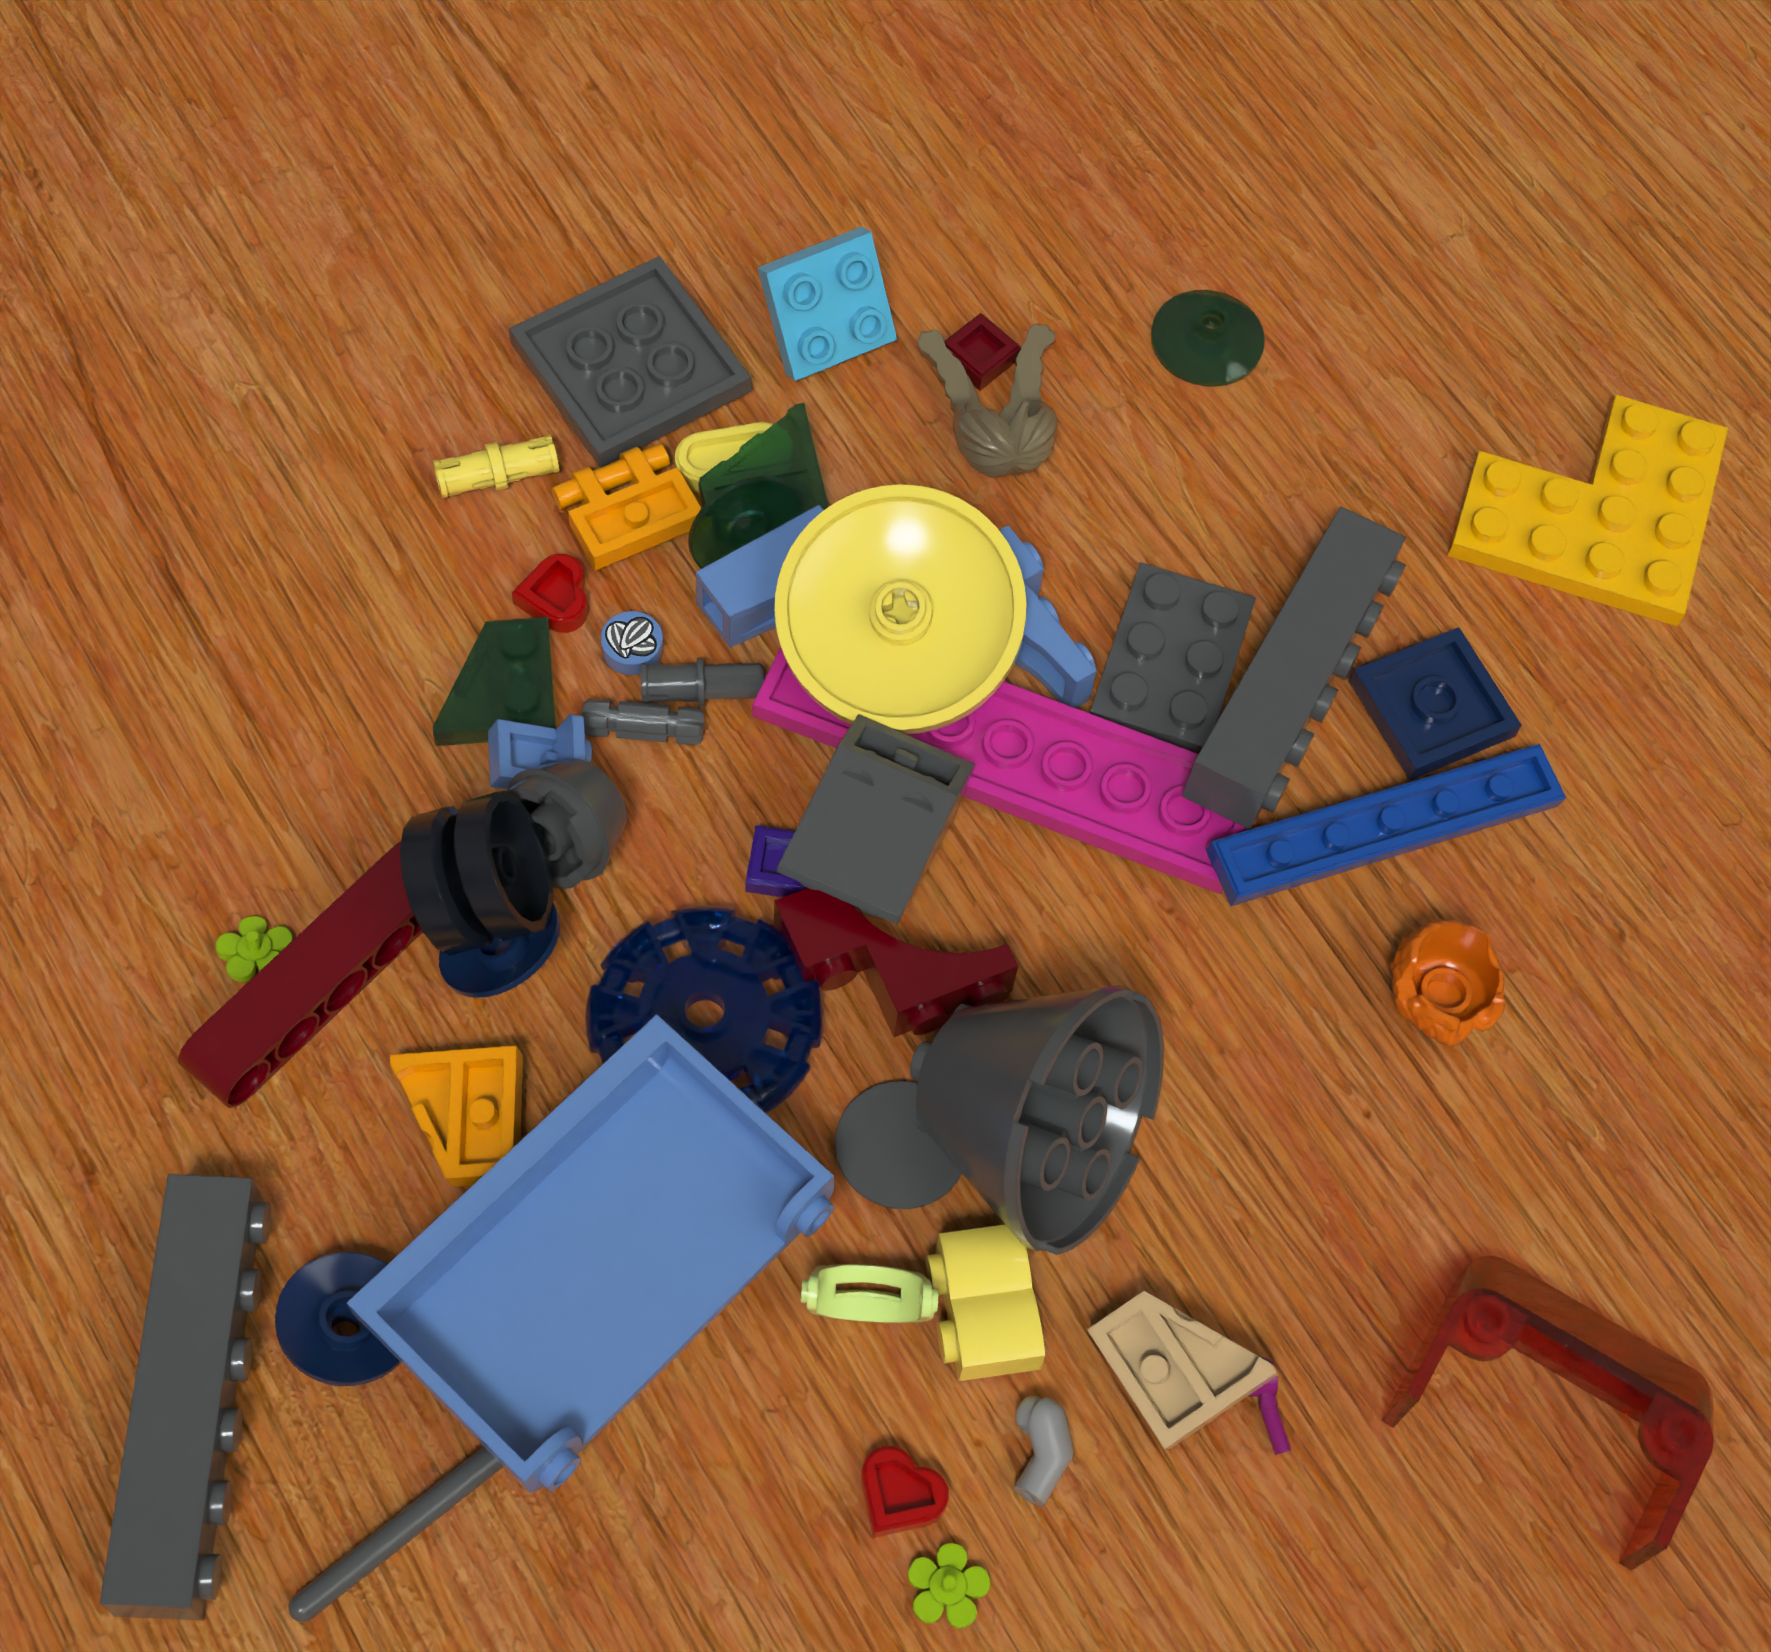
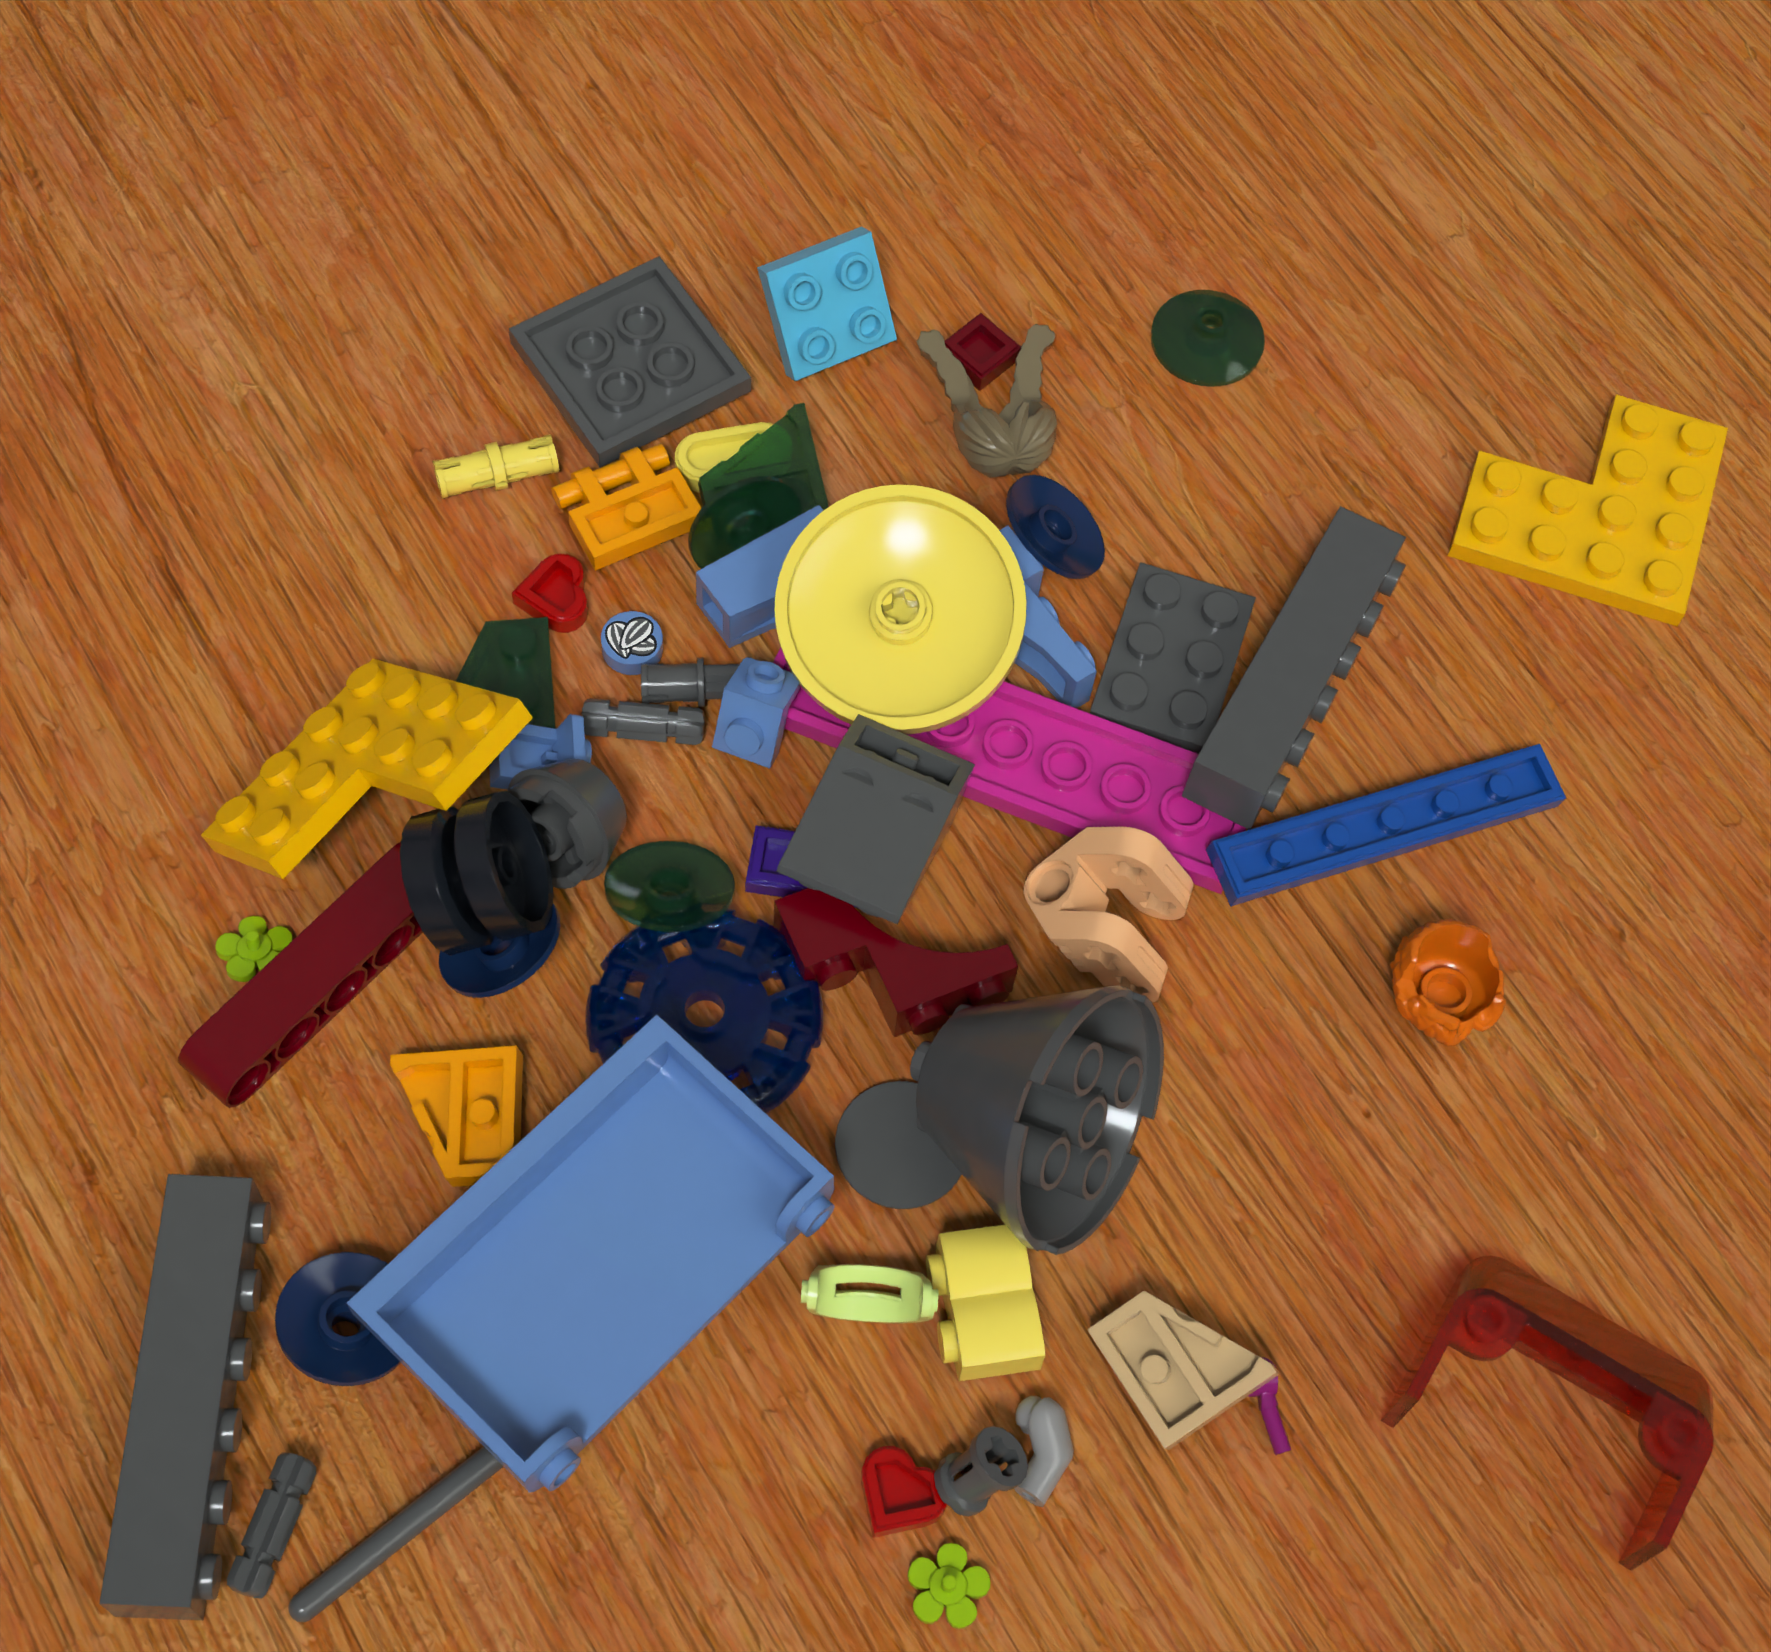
(271, 1525): none -> dark grey axle
(381, 731): none -> yellow plate
(669, 886): none -> clear green dish
(755, 711): none -> medium blue bracket
(981, 1471): none -> dark grey bush
(1055, 526): none -> dark blue dish
(1072, 900): none -> light nougat piece
(1434, 703): dark blue plate -> none

